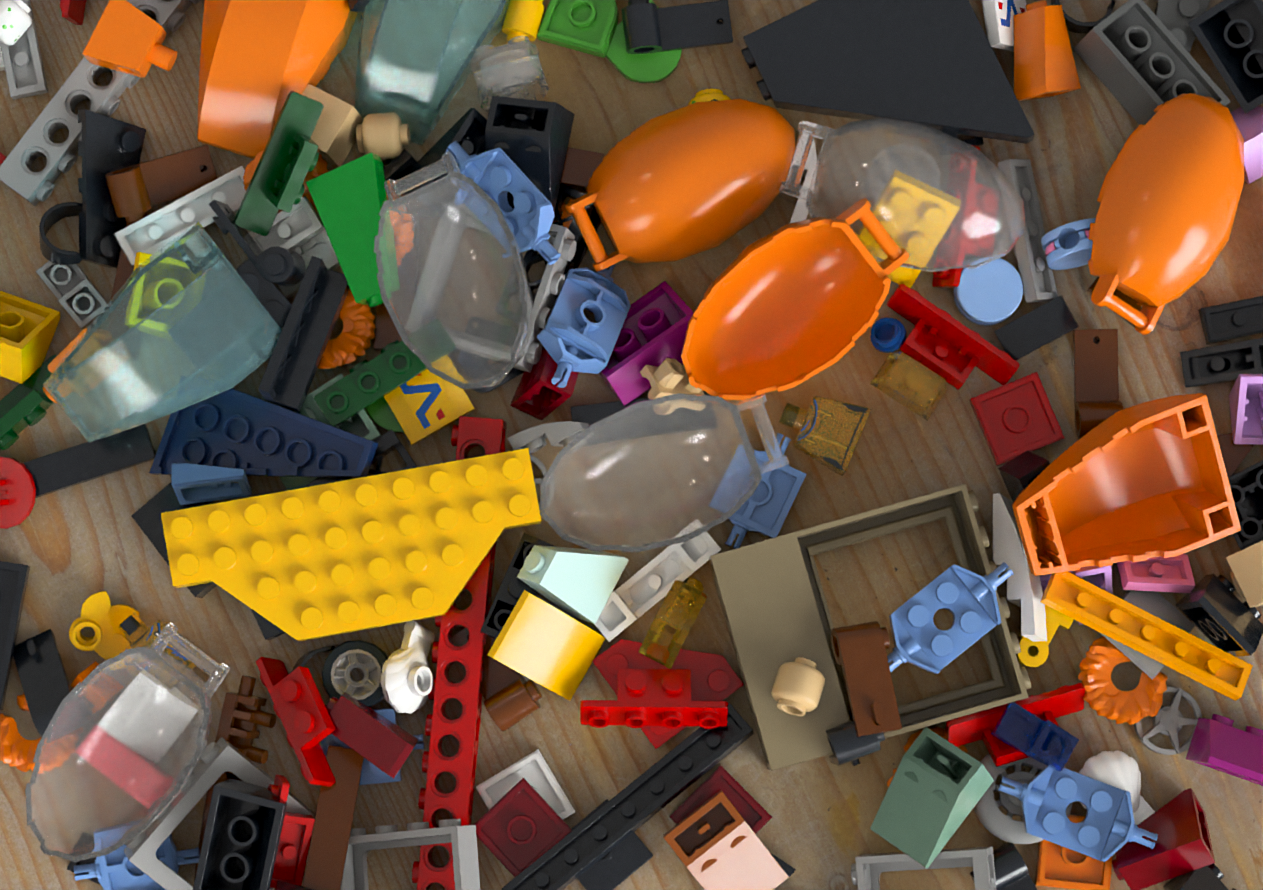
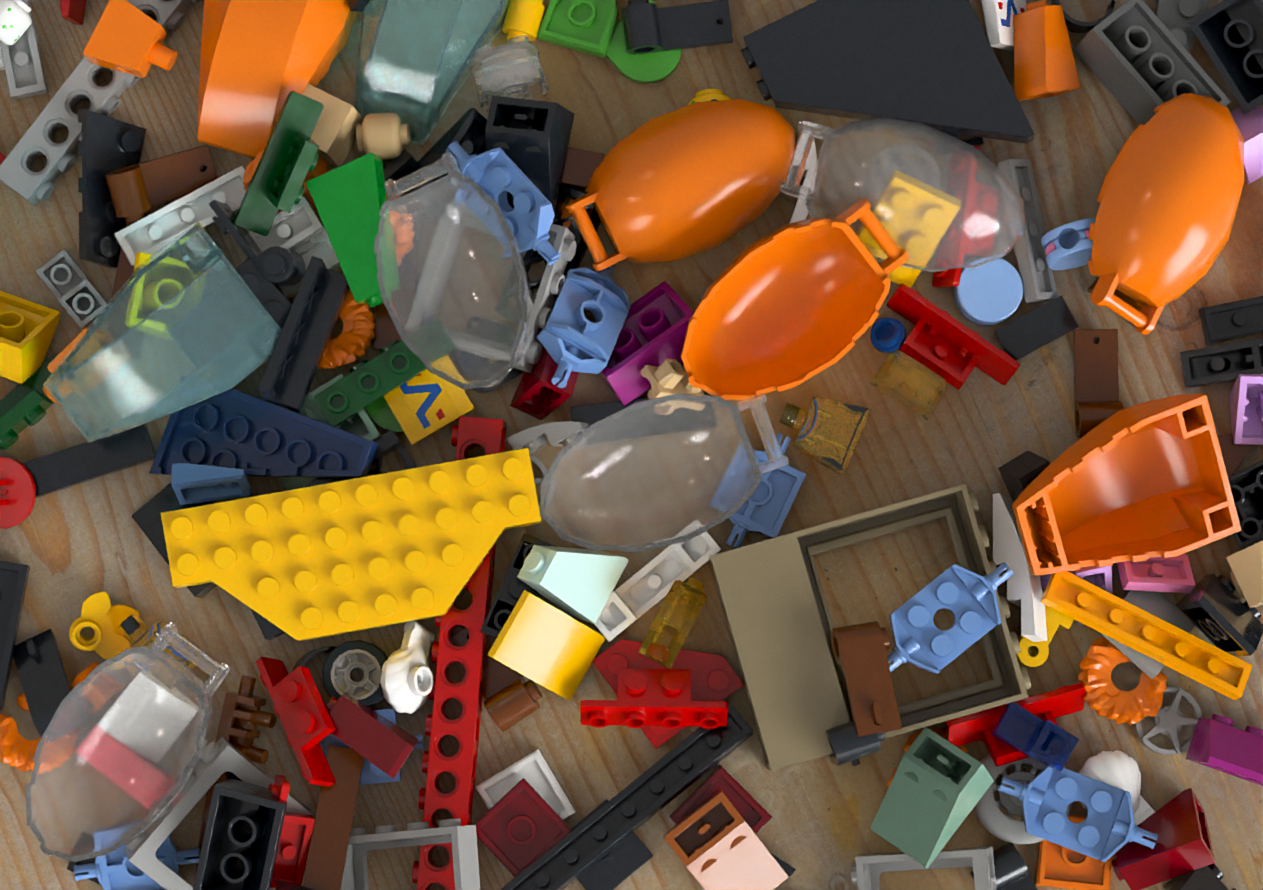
(49, 218): black helmet -> none
(798, 687): tan head -> none
(1016, 418): red tile -> none

